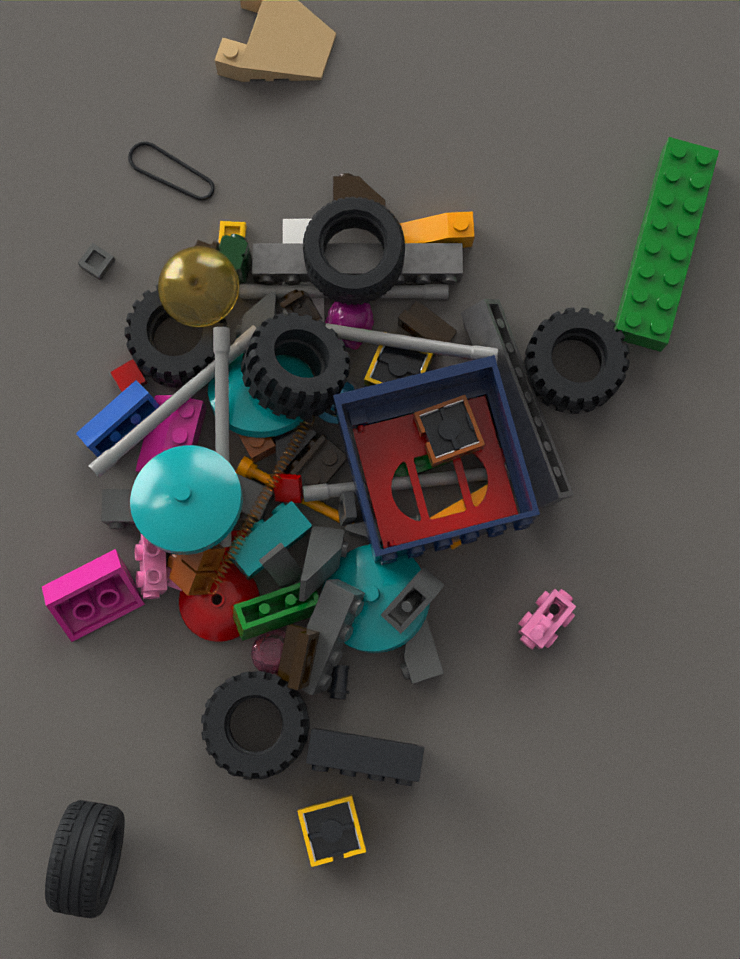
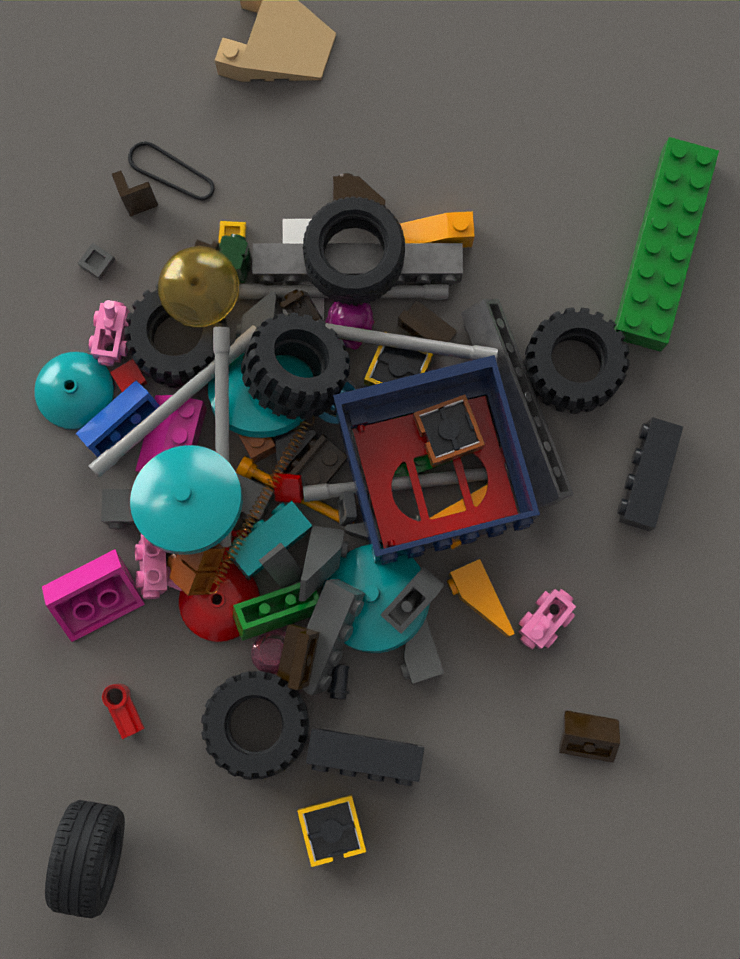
(77, 406): none -> teal dish
(109, 330): none -> bright pink brick
(125, 713): none -> red piece
(136, 198): none -> dark brown panel
(477, 592): none -> light orange slope
(590, 736): none -> dark brown panel
(650, 474): none -> black brick

